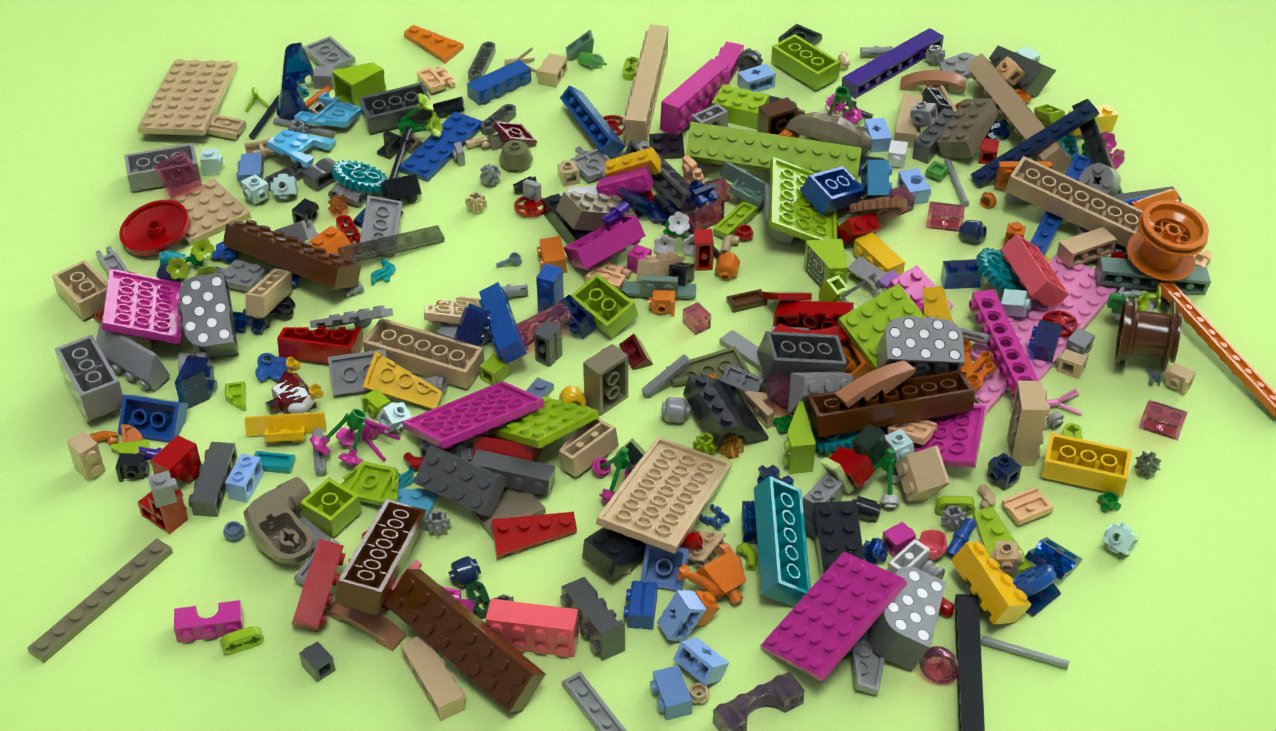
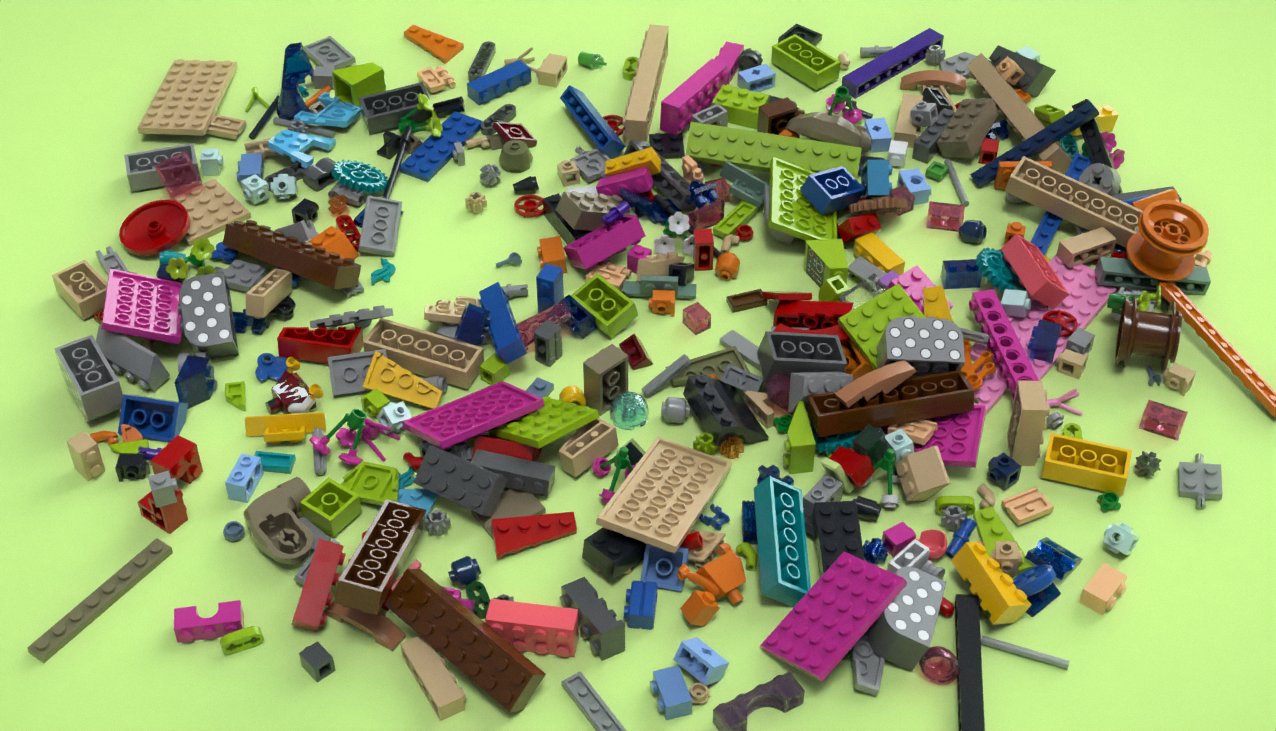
(213, 473): dark grey brick -> none
(392, 244): clear smoke tile -> none
(402, 188): black brick -> none
(532, 190): light grey plate -> none
(583, 43): sand green slope -> none
(629, 410): none -> clear light blue cylinder
(681, 615): light blue brick -> none
(988, 200): orange plate -> none
(1103, 589): none -> light nougat brick
(1200, 481): none -> light grey plate

